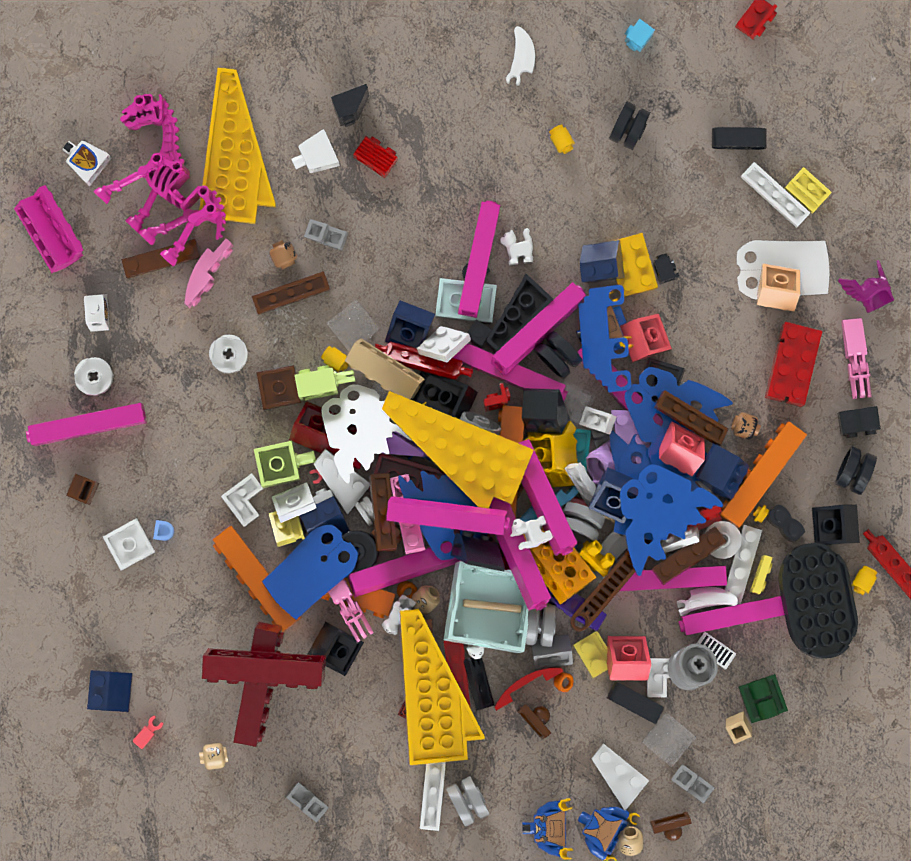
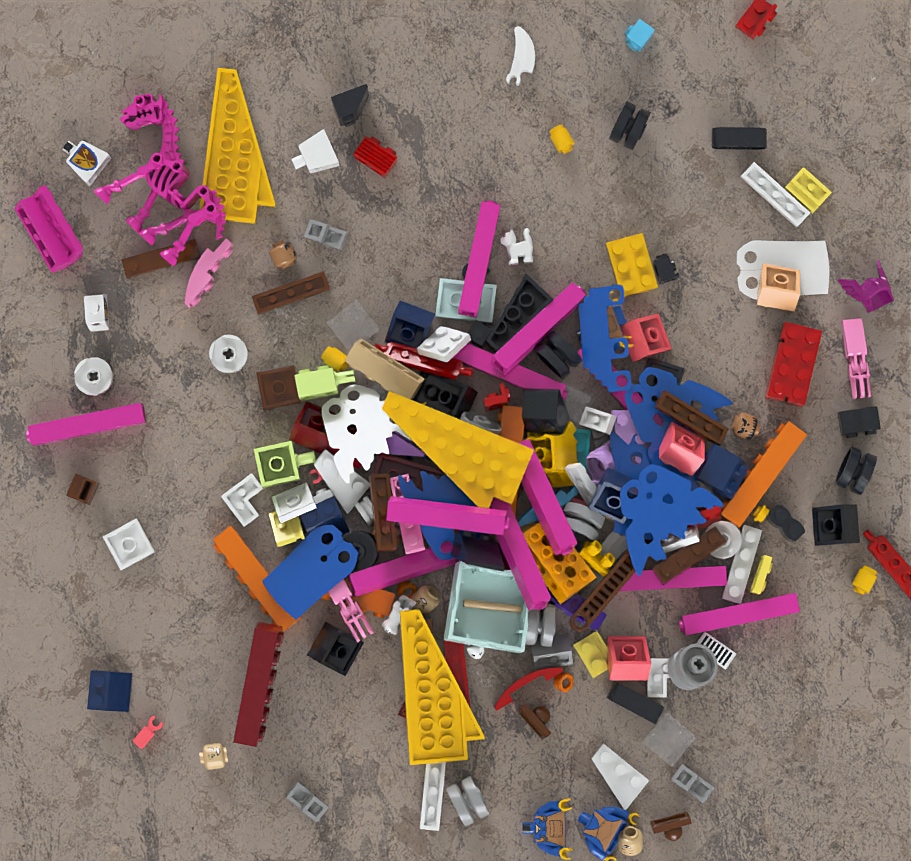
(163, 530): light blue tile -> none
(263, 667): dark red brick -> none
(478, 683): black hinge -> none
(532, 532): white animal -> none
(601, 262): dark blue slope -> none
(706, 597): white piece -> none
(738, 727): tan brick -> none
(763, 698): dark green plate -> none
(818, 600): black plate -> none

